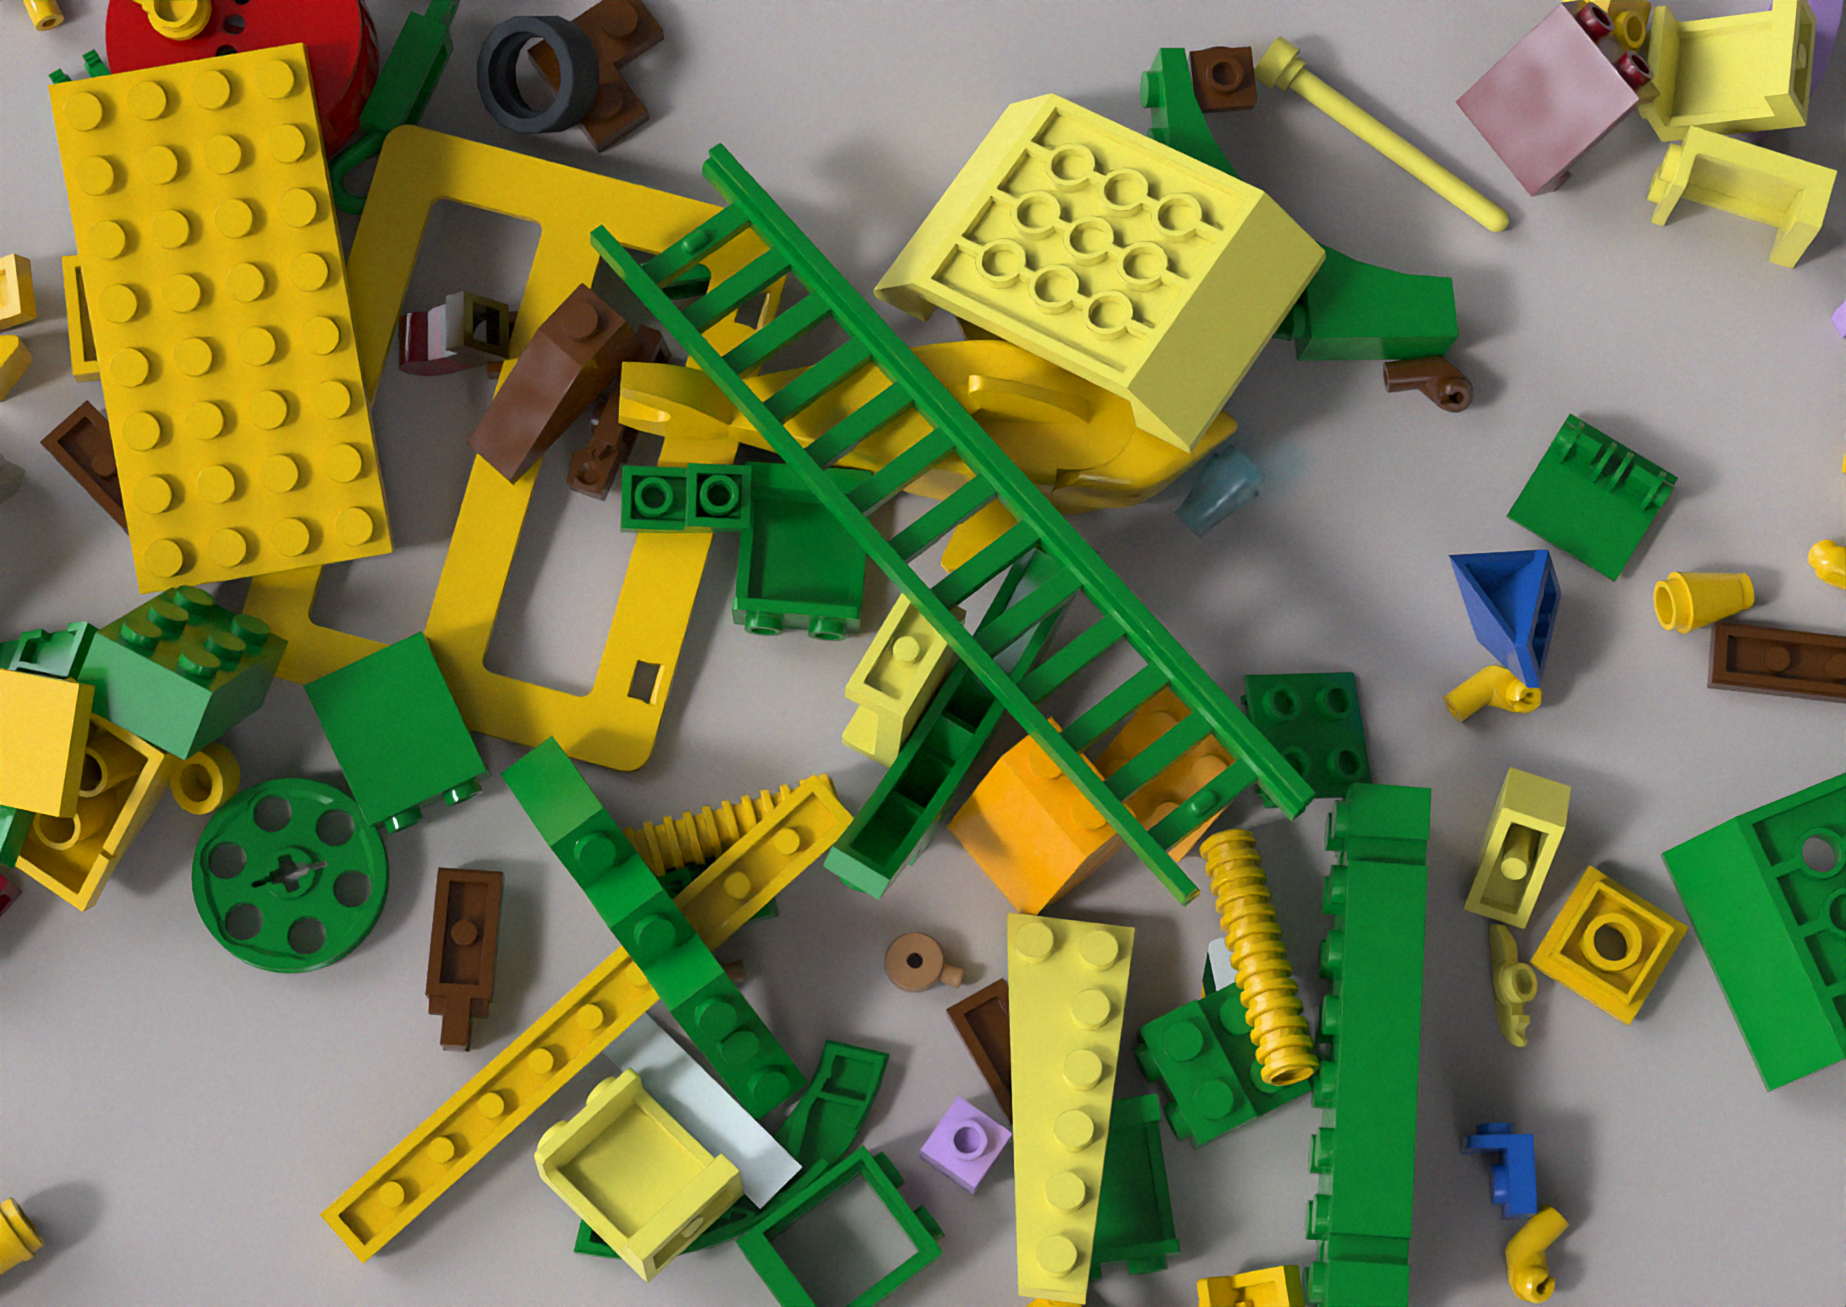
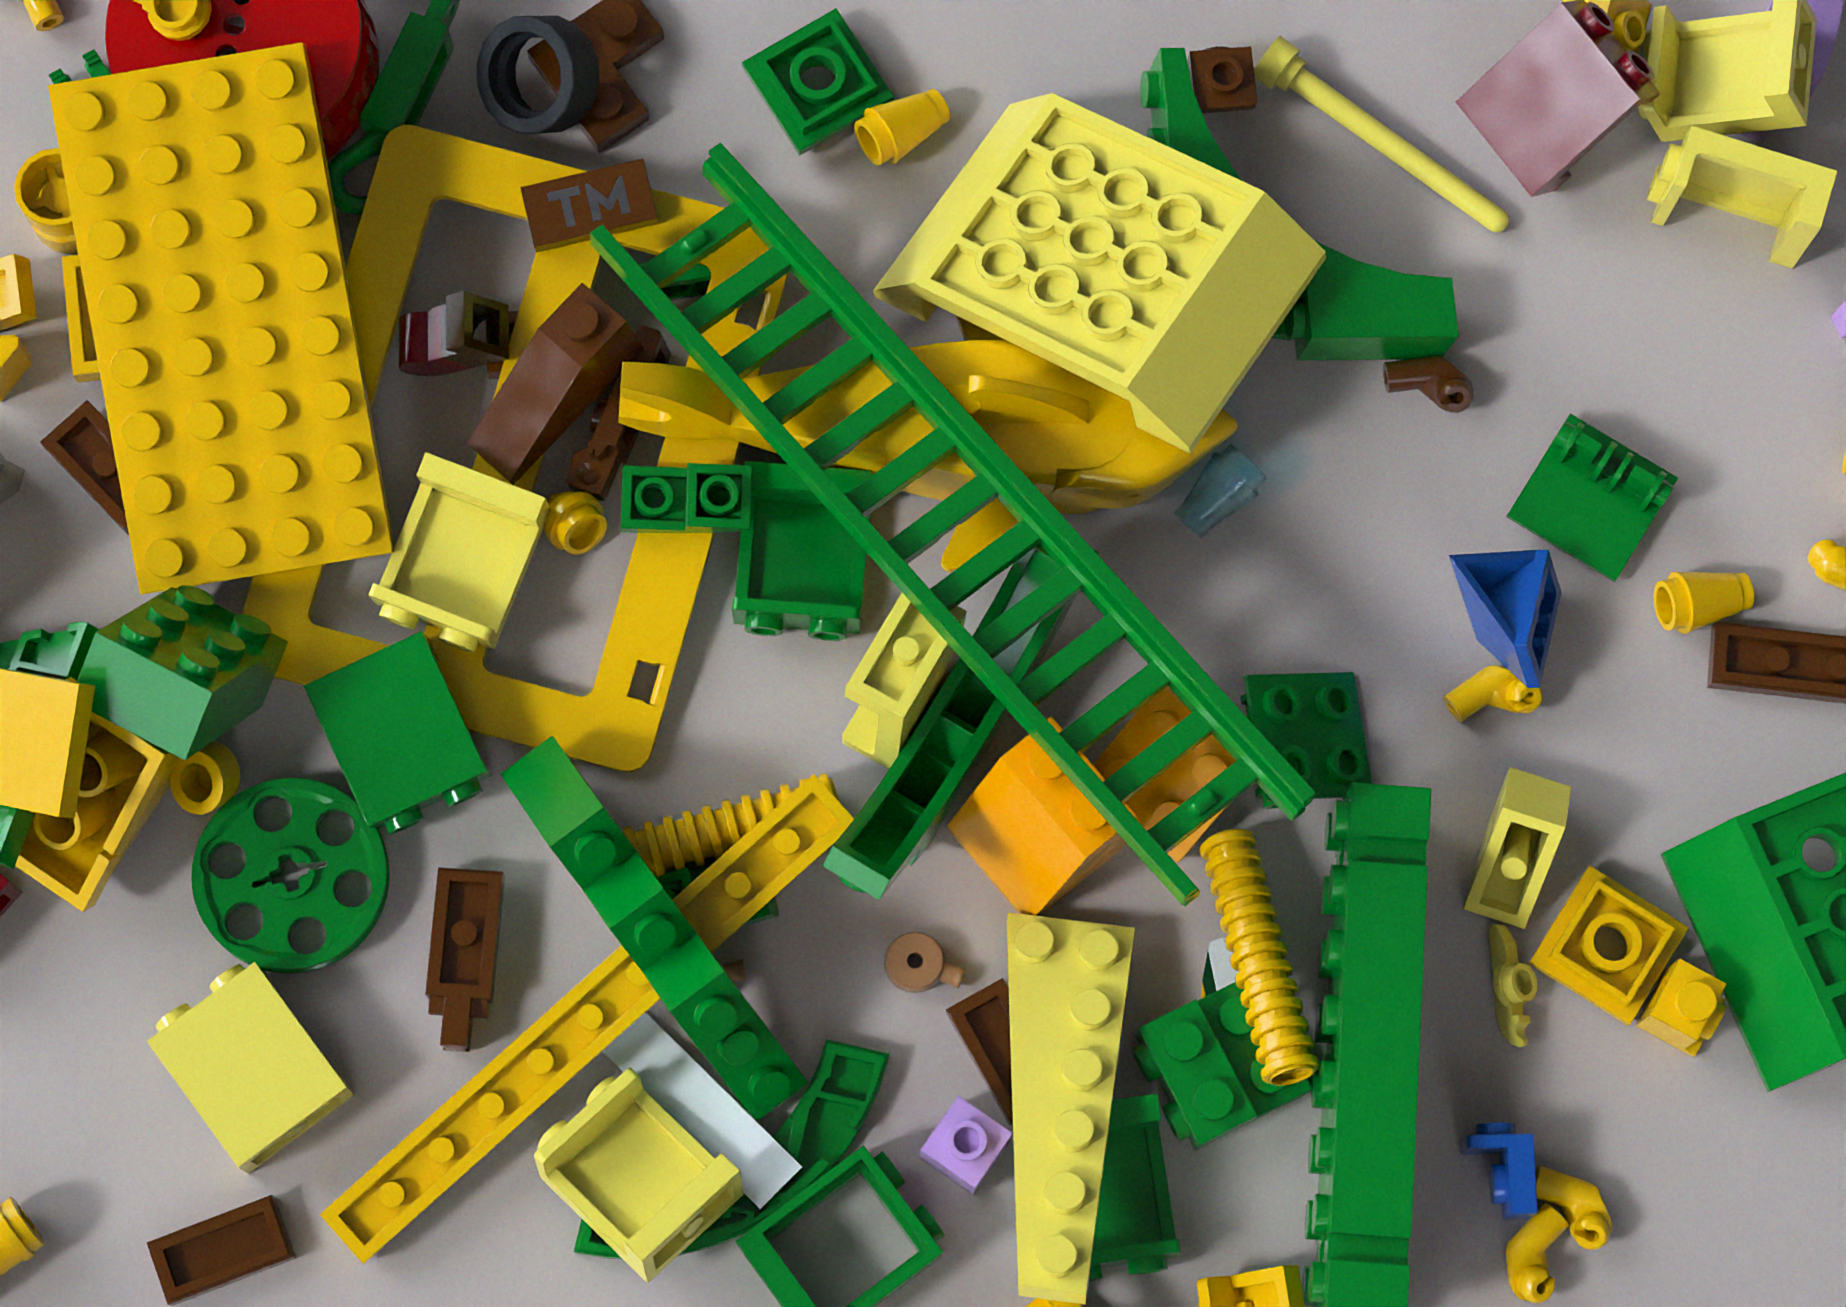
(44, 200): none -> yellow wheel
(221, 1250): none -> reddish brown tile
(248, 1066): none -> light yellow panel
(460, 554): none -> light yellow panel
(574, 205): none -> reddish brown tile
(575, 522): none -> yellow plate
(811, 114): none -> green piece
(900, 125): none -> yellow cone
(1580, 1206): none -> yellow arm
(1684, 1007): none -> yellow brick

